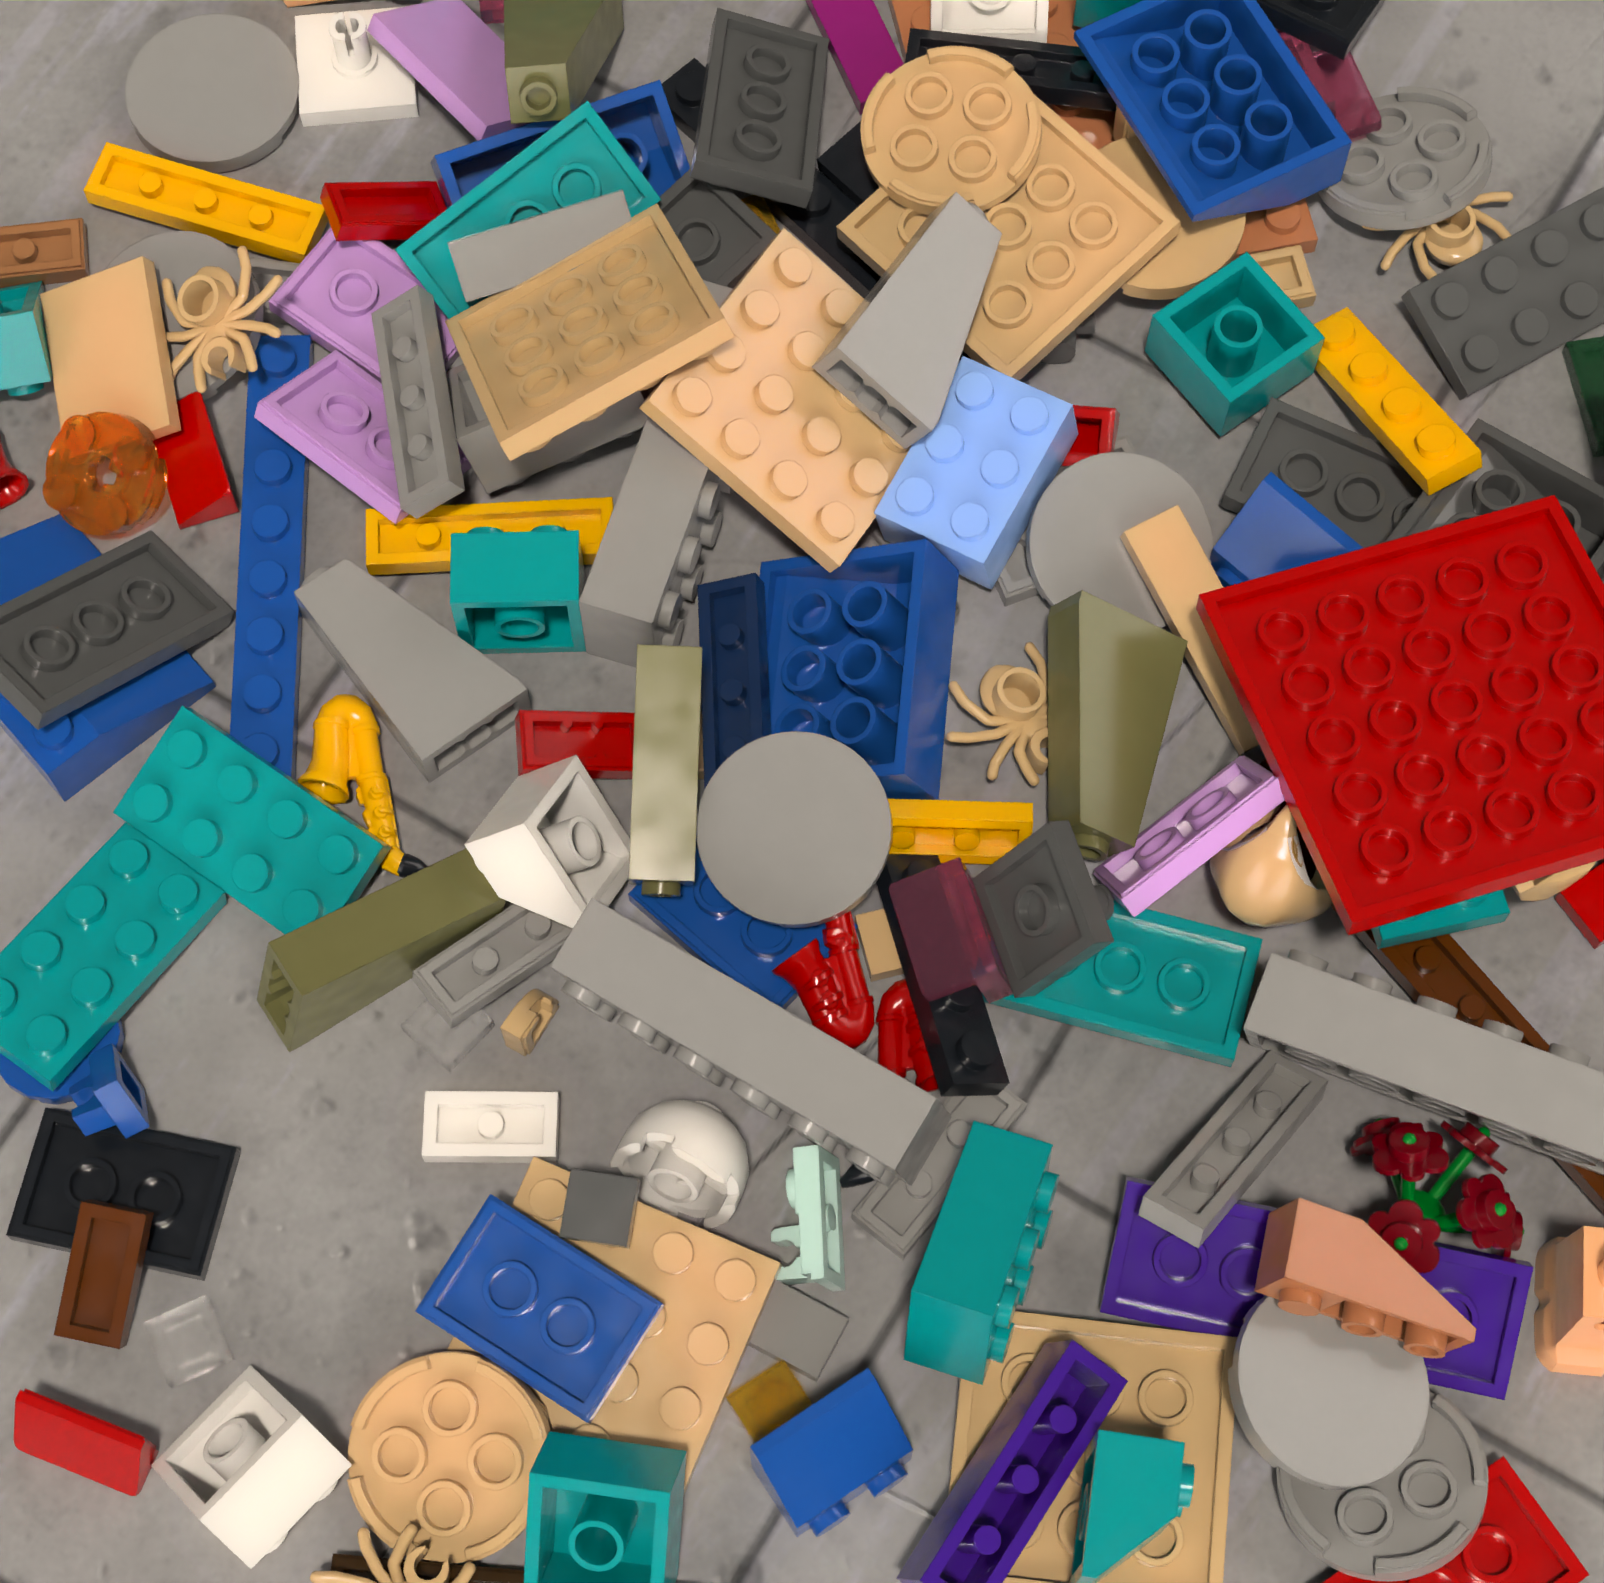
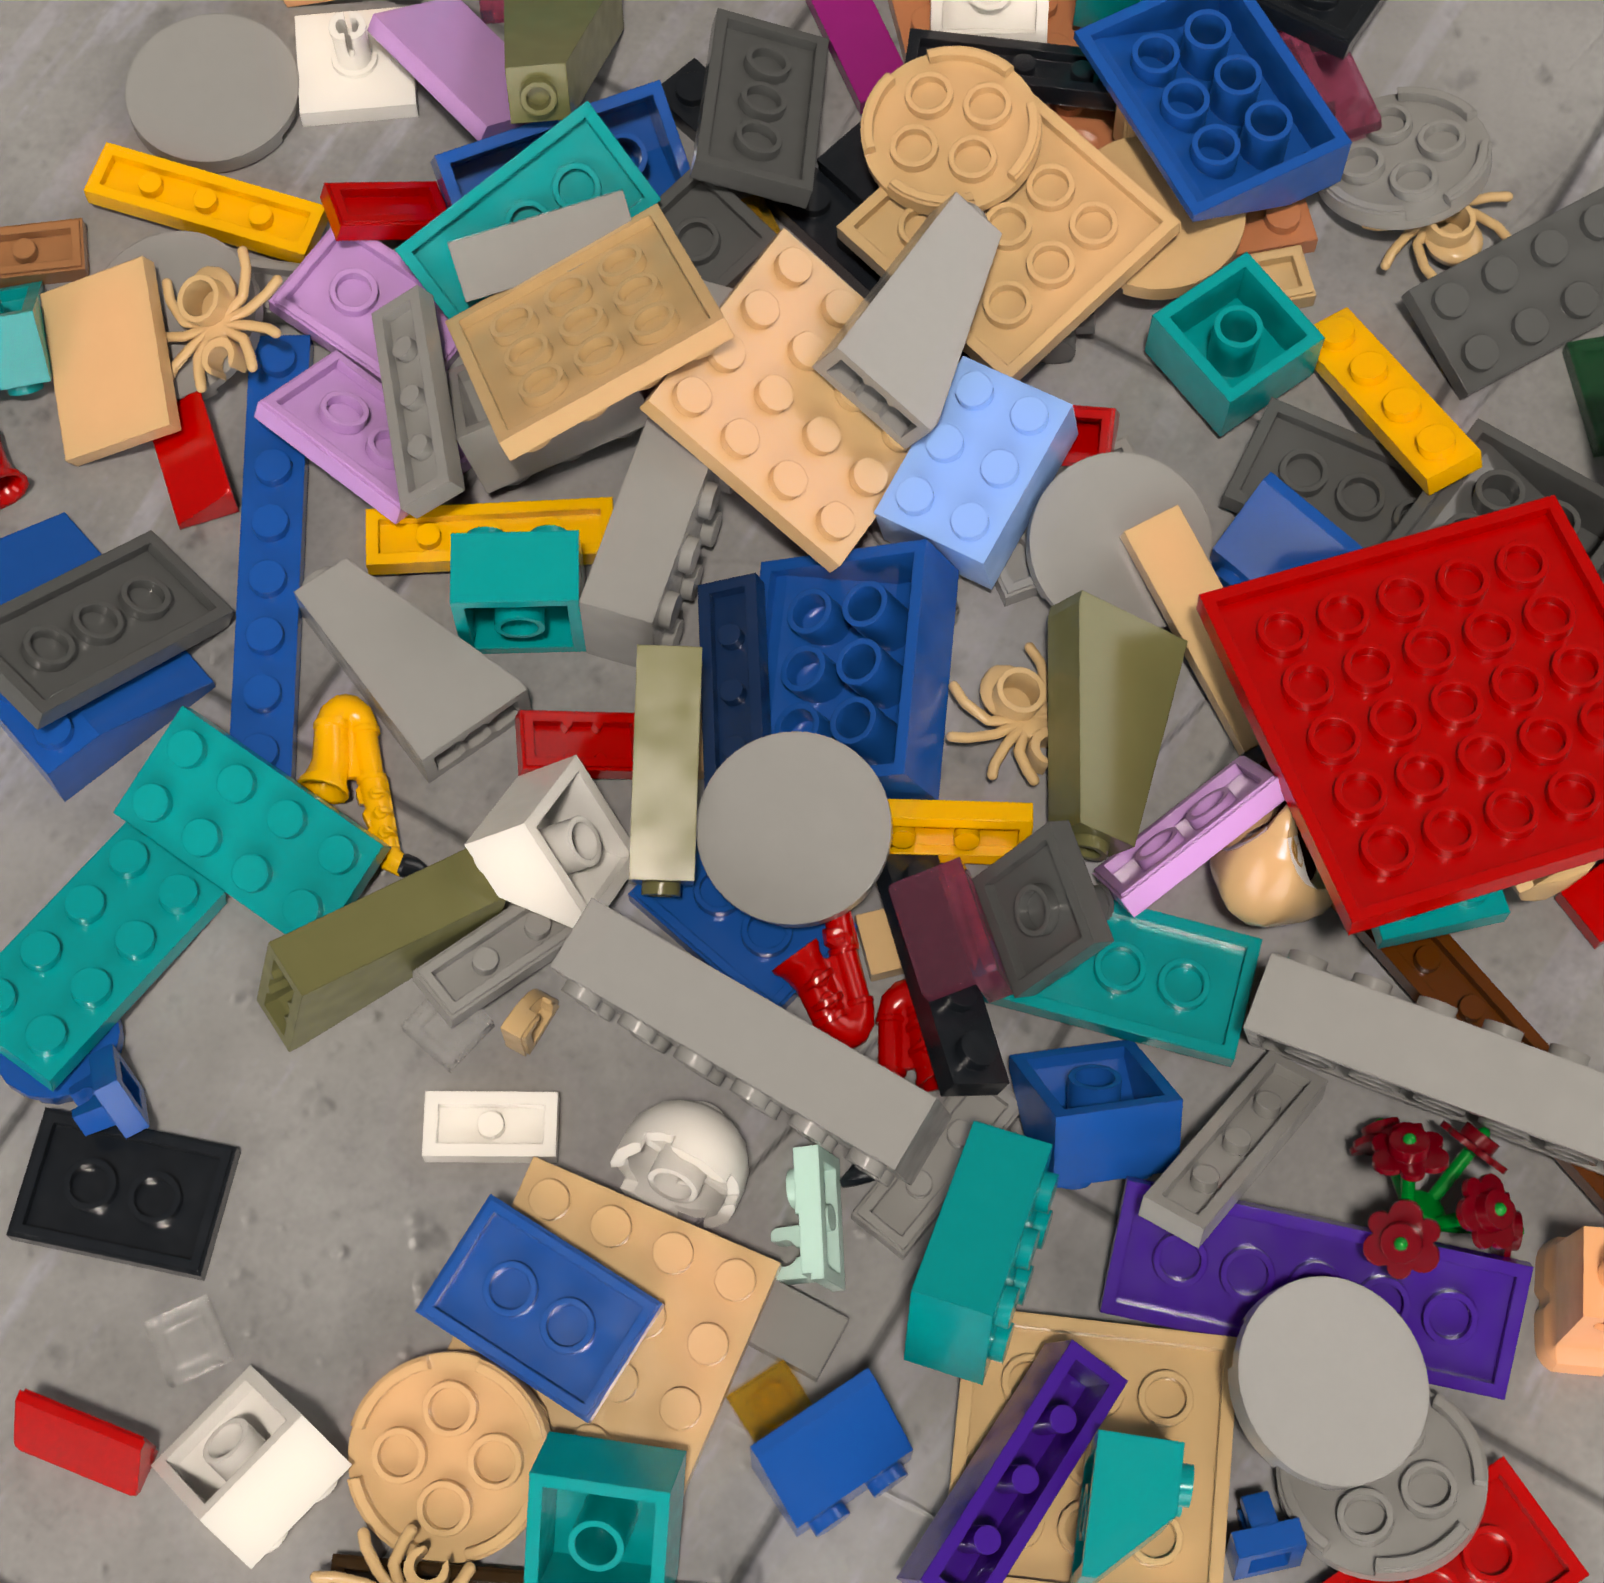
(72, 469): clear orange plate -> none
(103, 1273): reddish brown tile -> none
(599, 1208): dark grey tile -> none
(1100, 1111): none -> blue slope
(1263, 1541): none -> blue tile
(1344, 1270): nougat slope -> none

